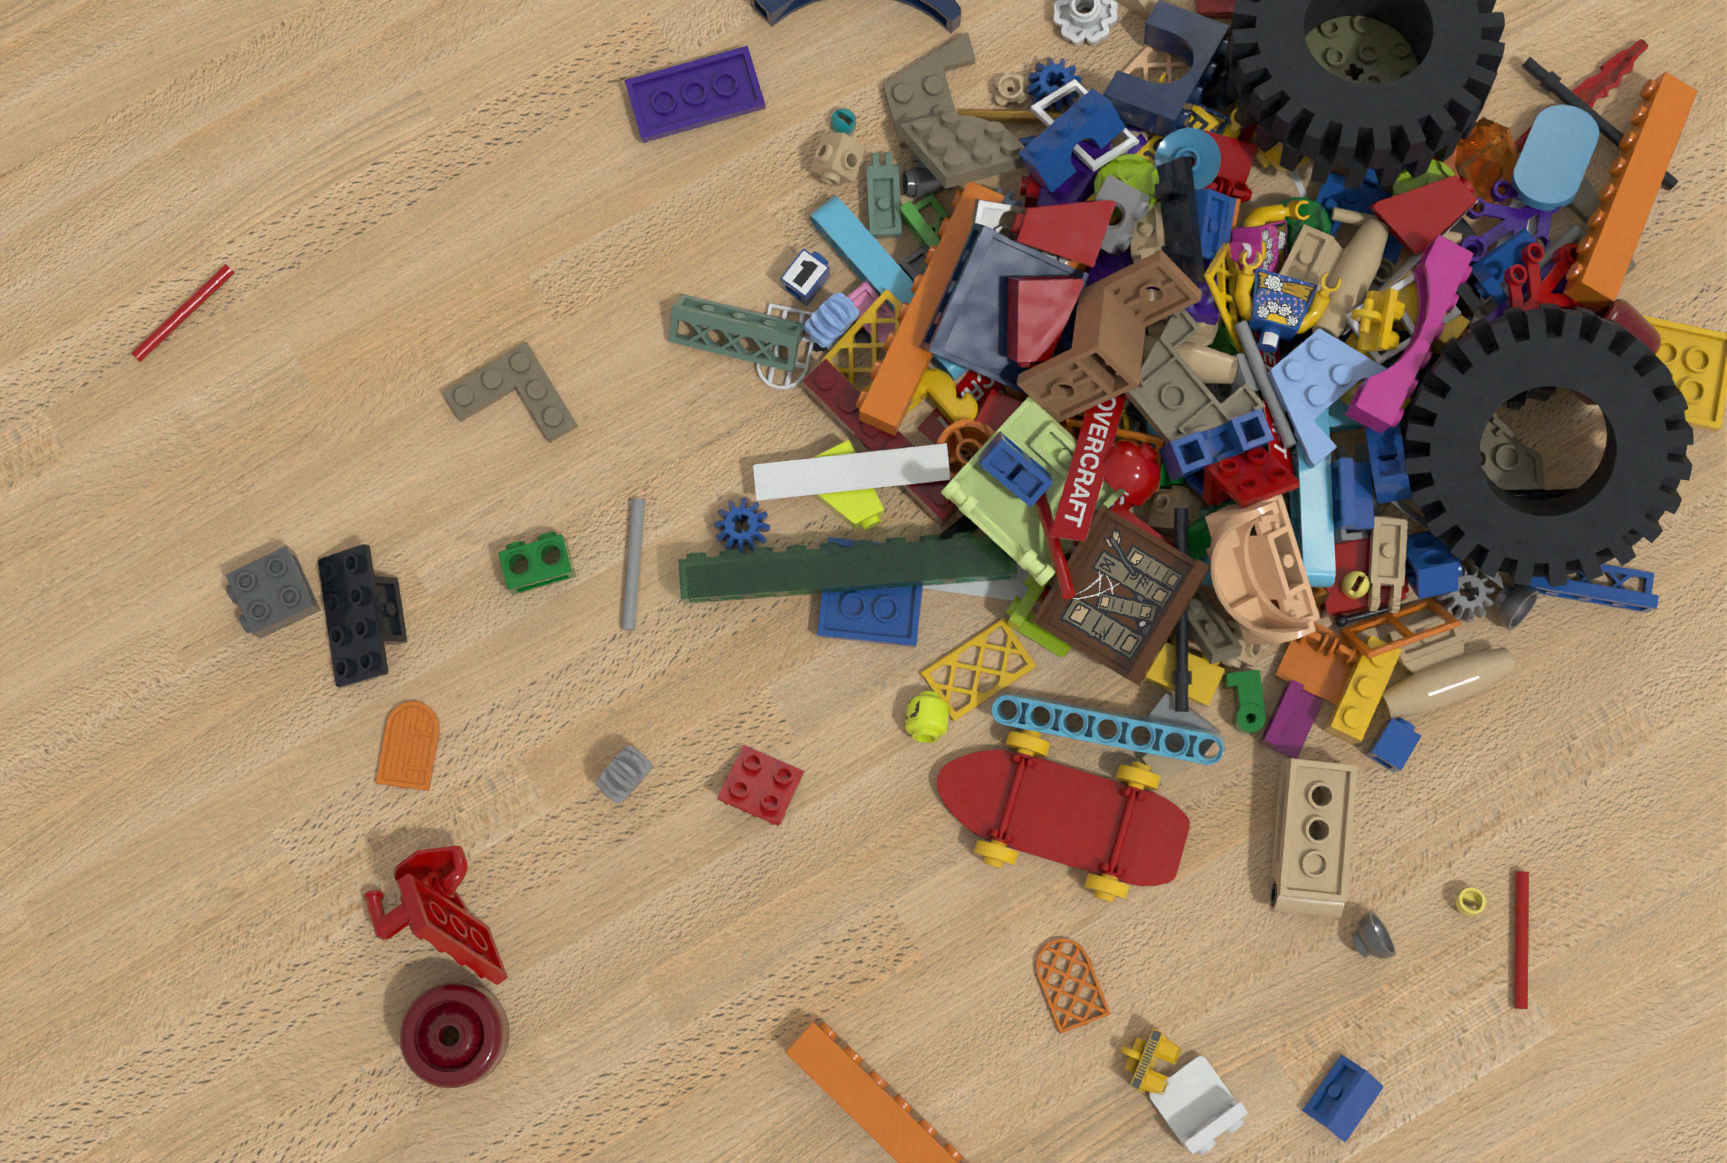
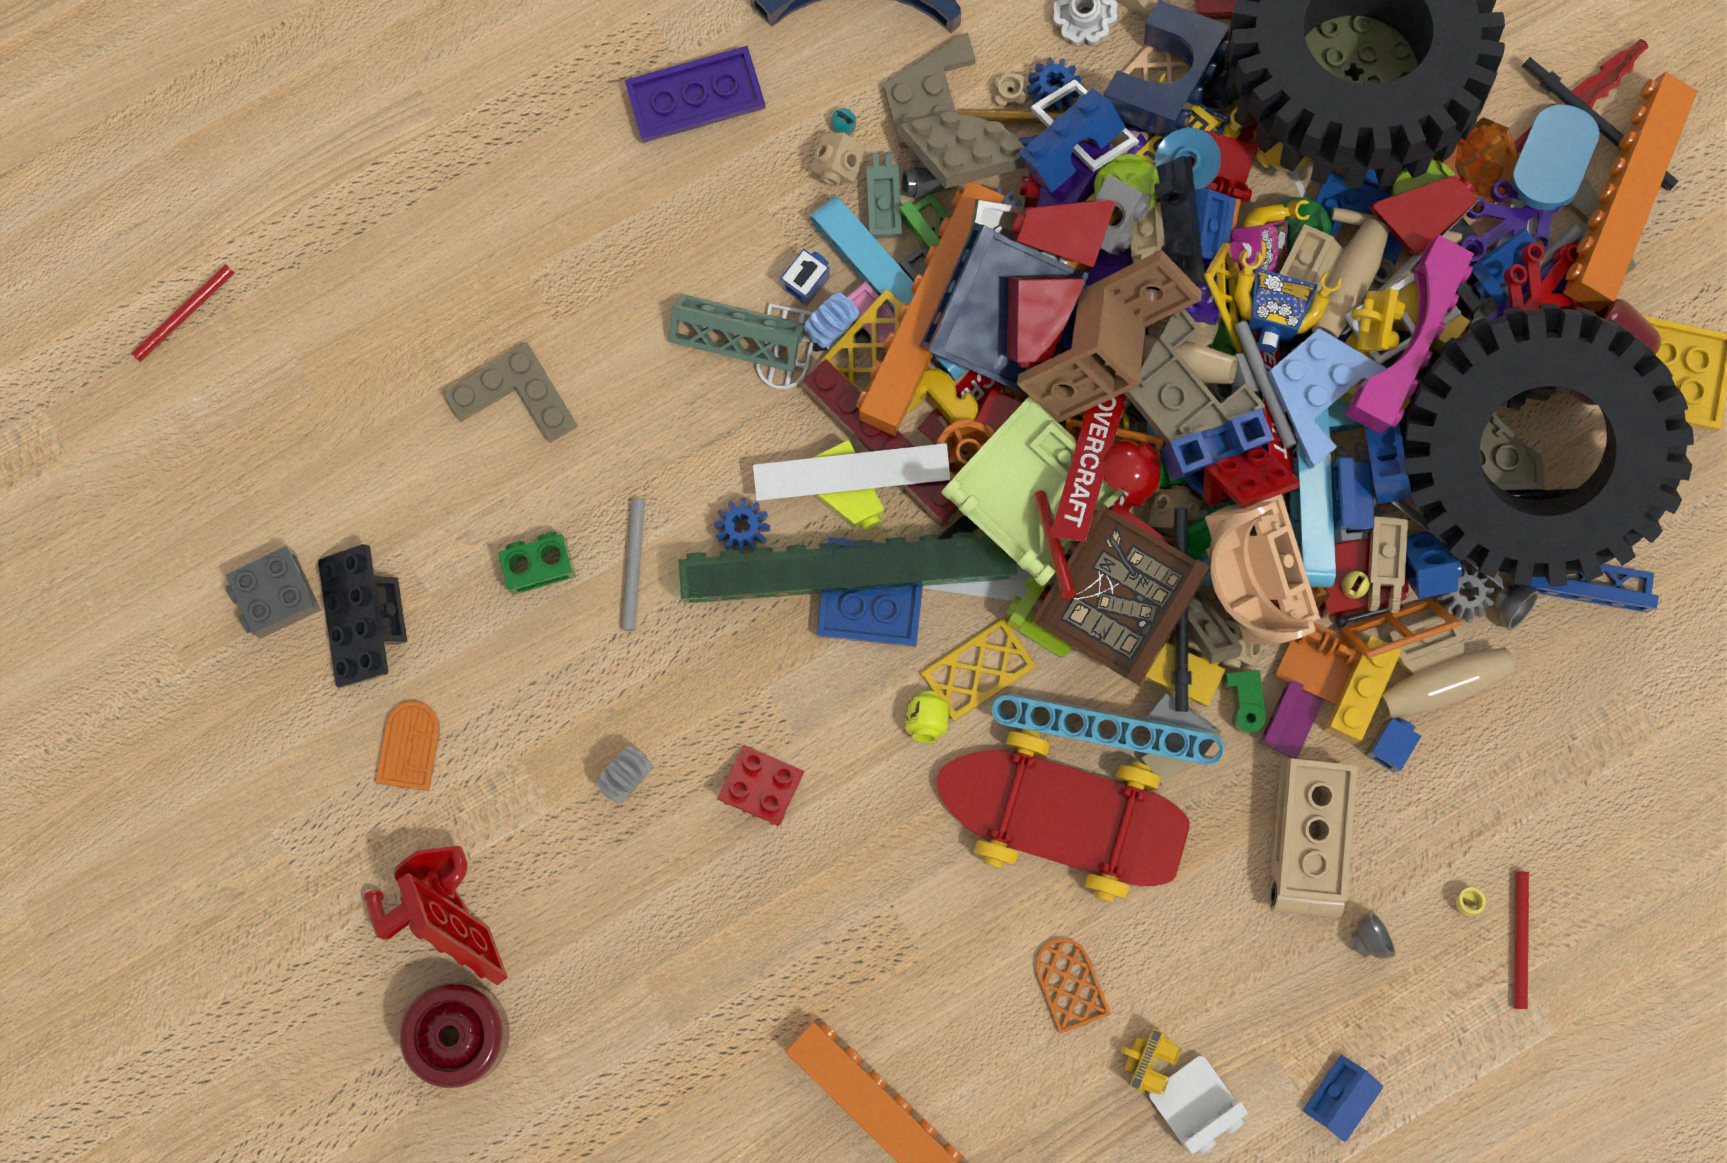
(1015, 469): blue brick -> none

